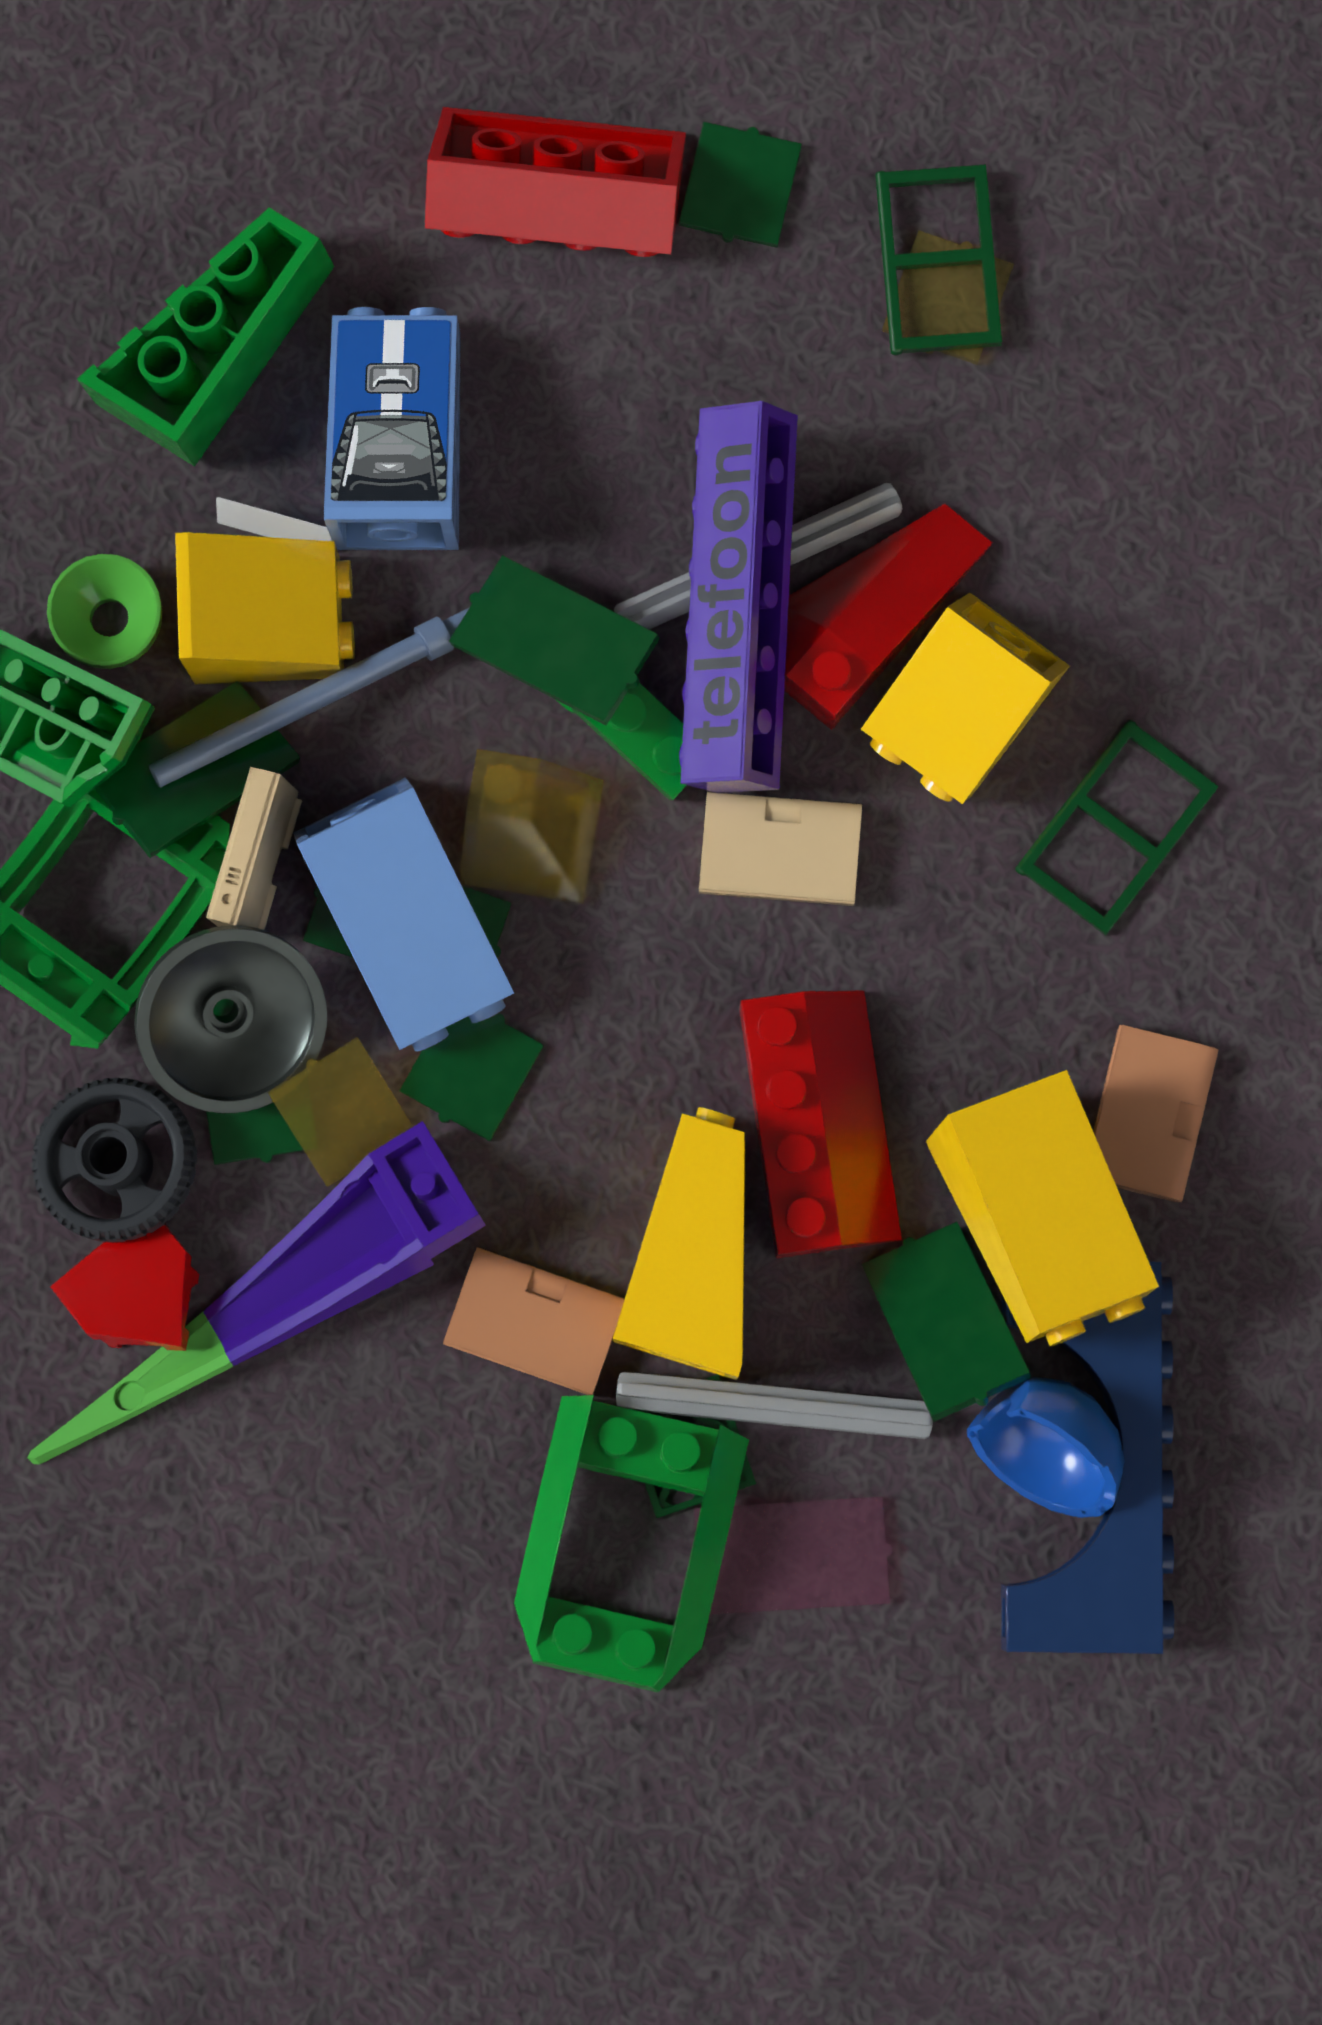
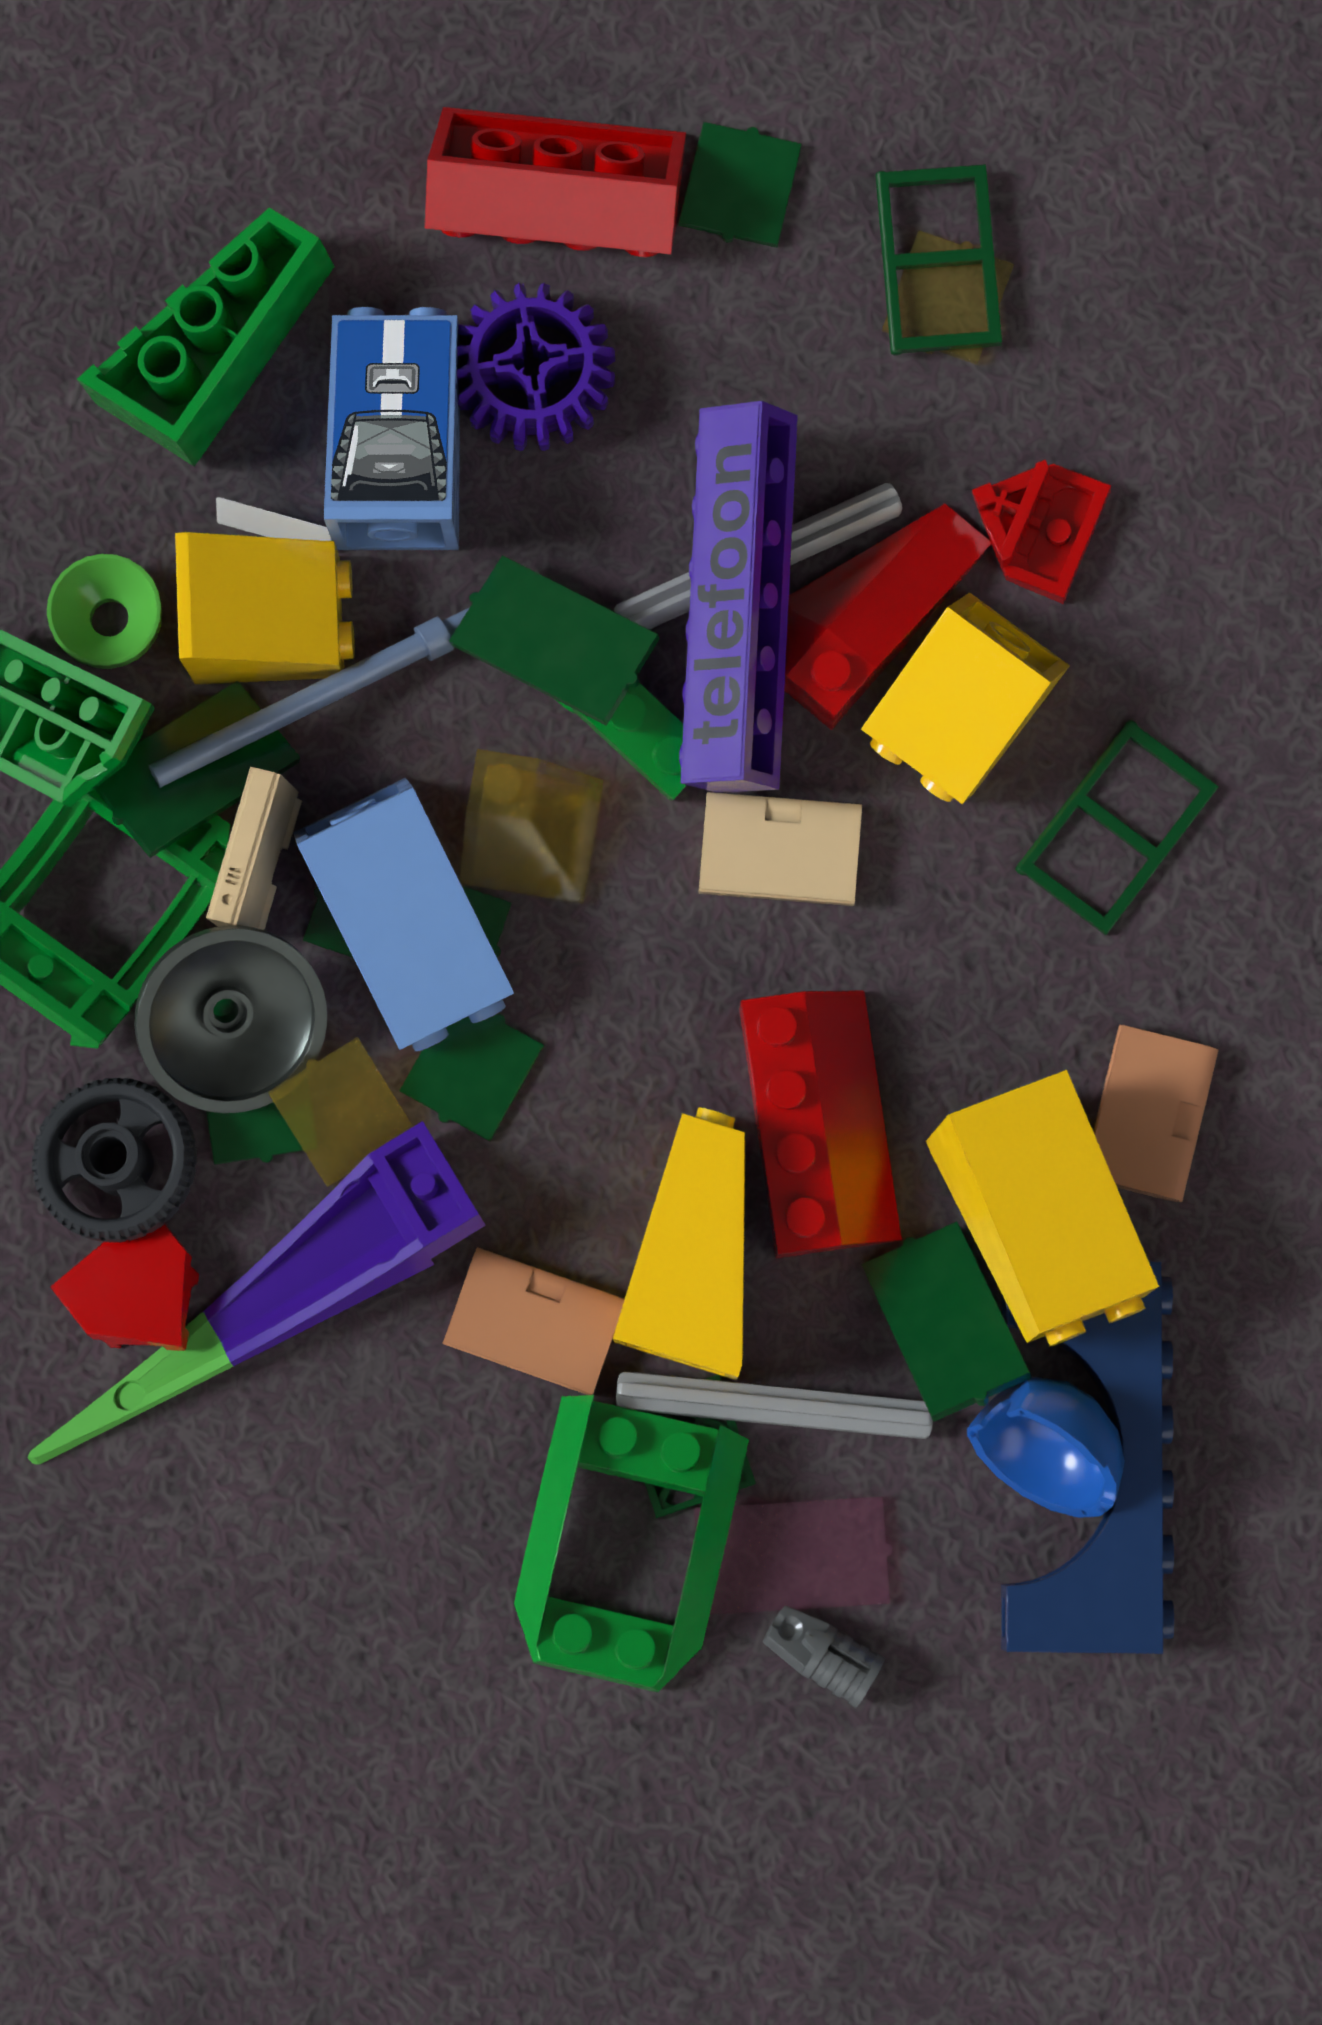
(555, 365): none -> dark purple gear
(824, 1654): none -> dark grey hinge
(1042, 525): none -> red slope

